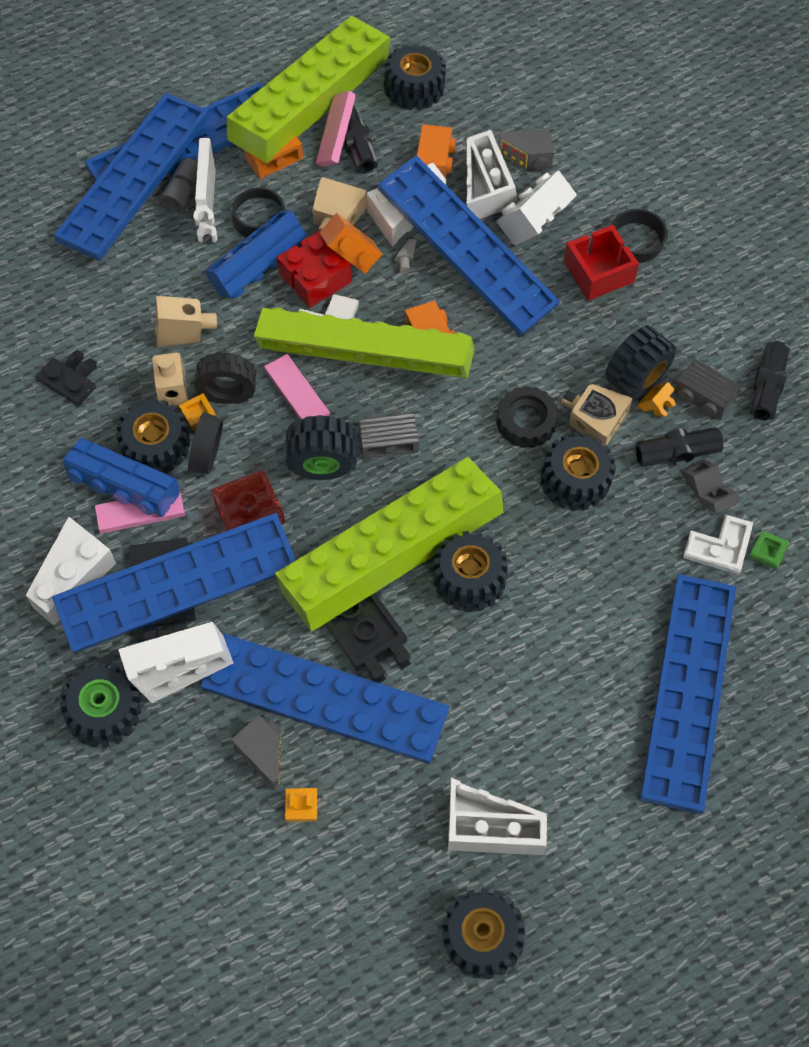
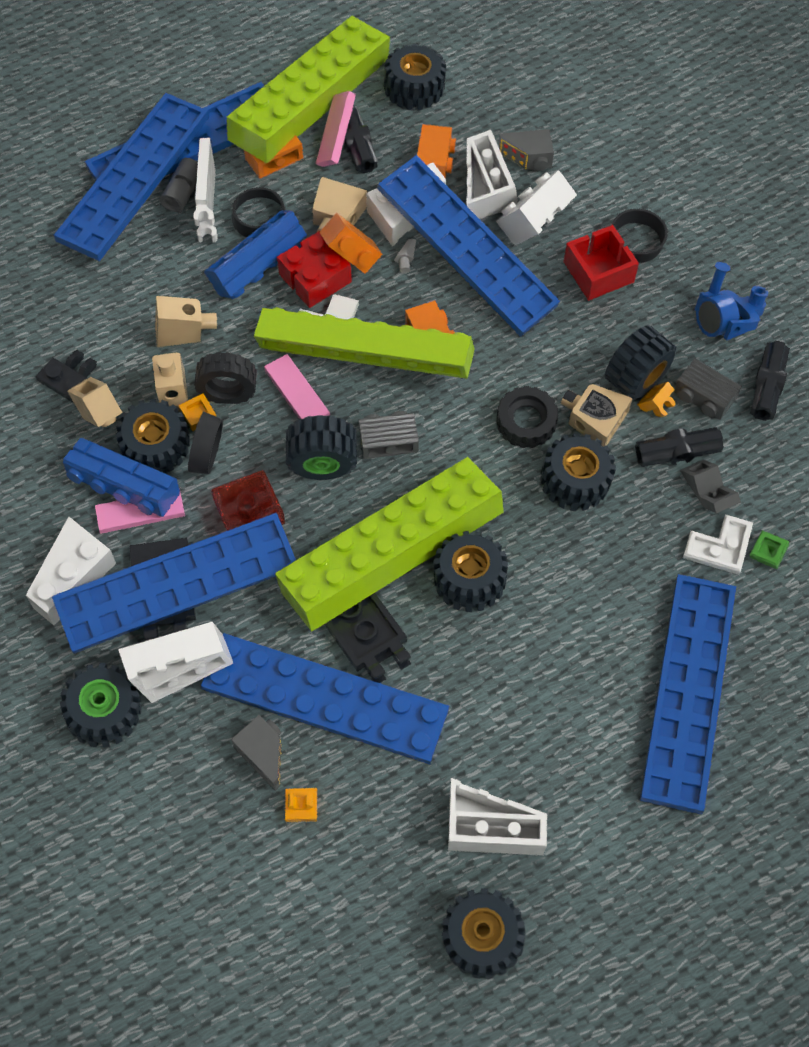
(95, 402): none -> tan brick
(720, 310): none -> blue piece

